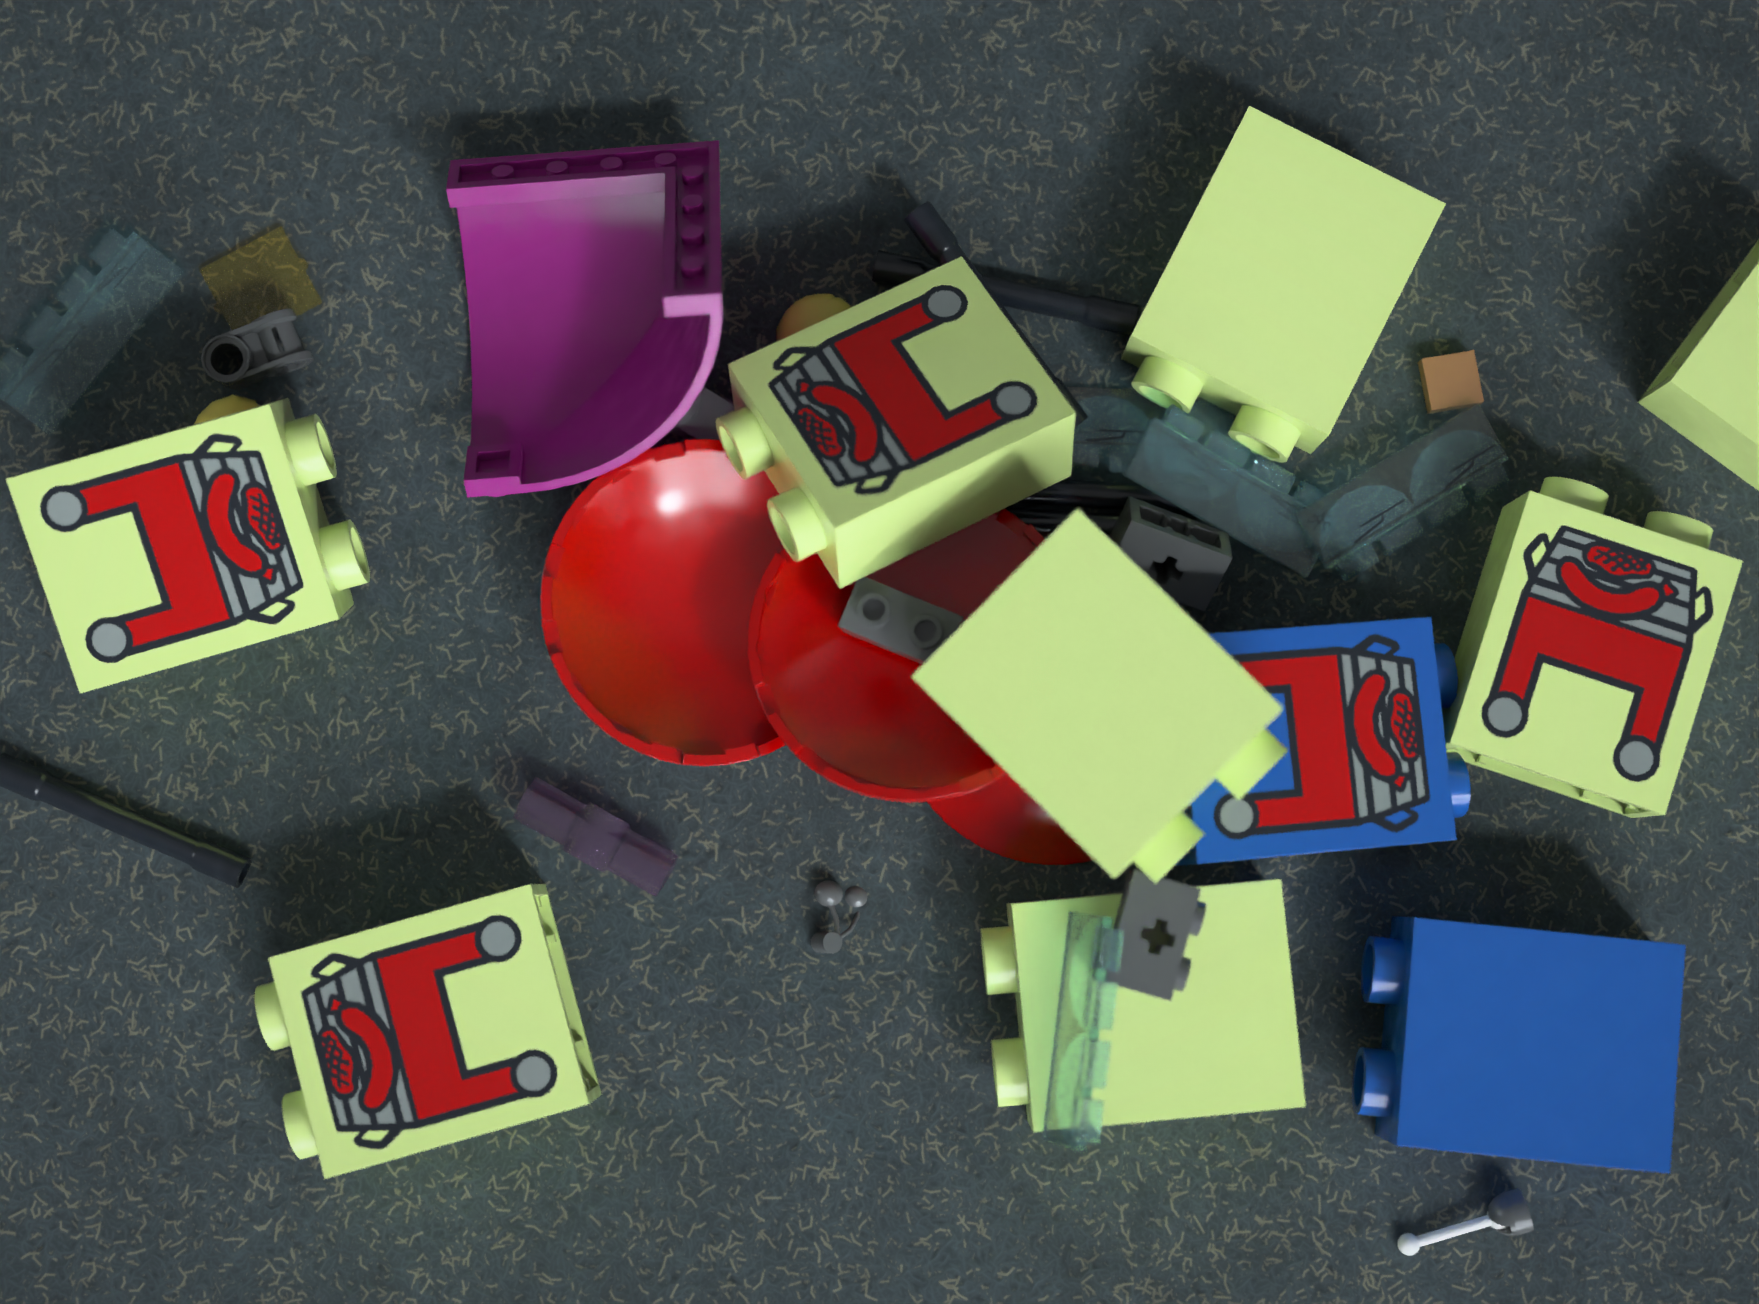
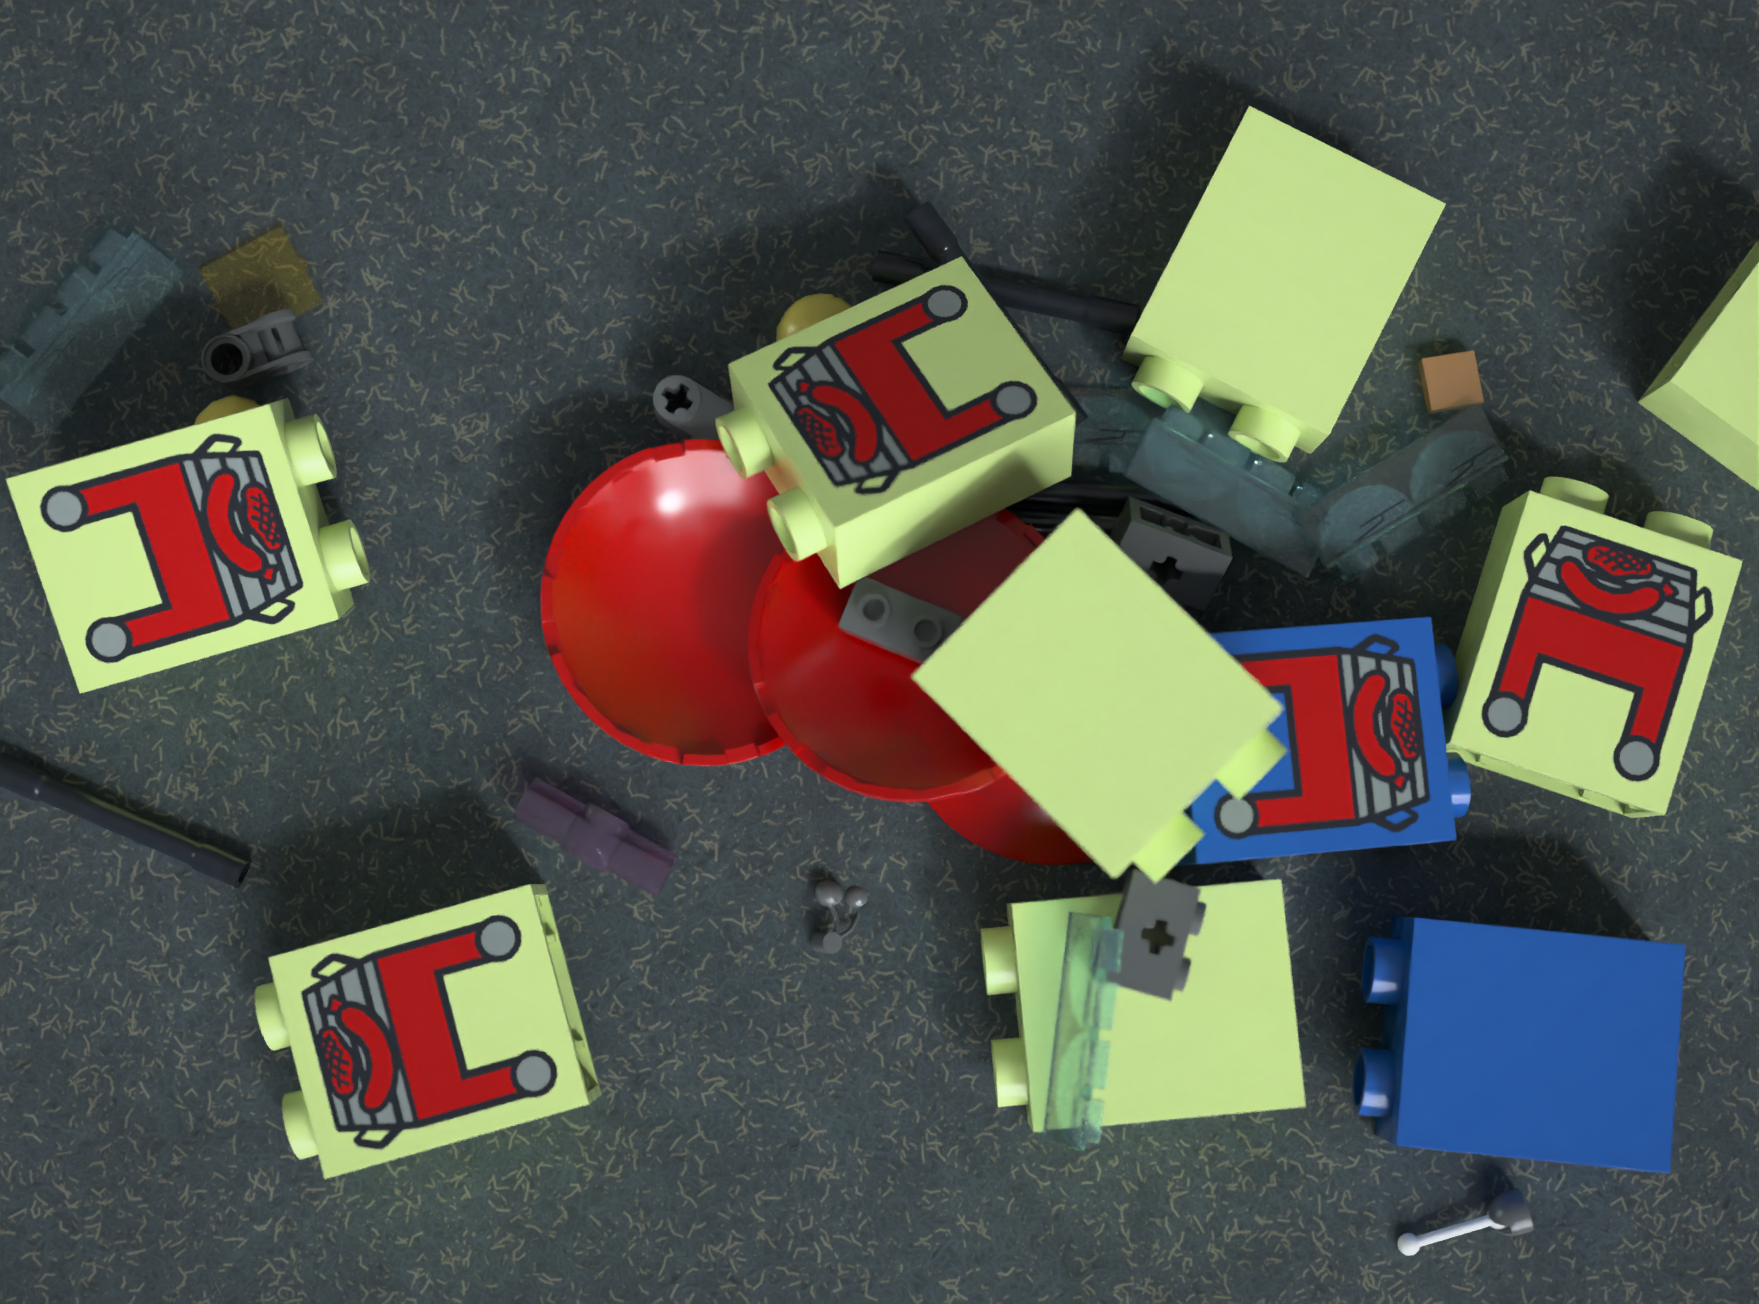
(585, 306): magenta panel -> none

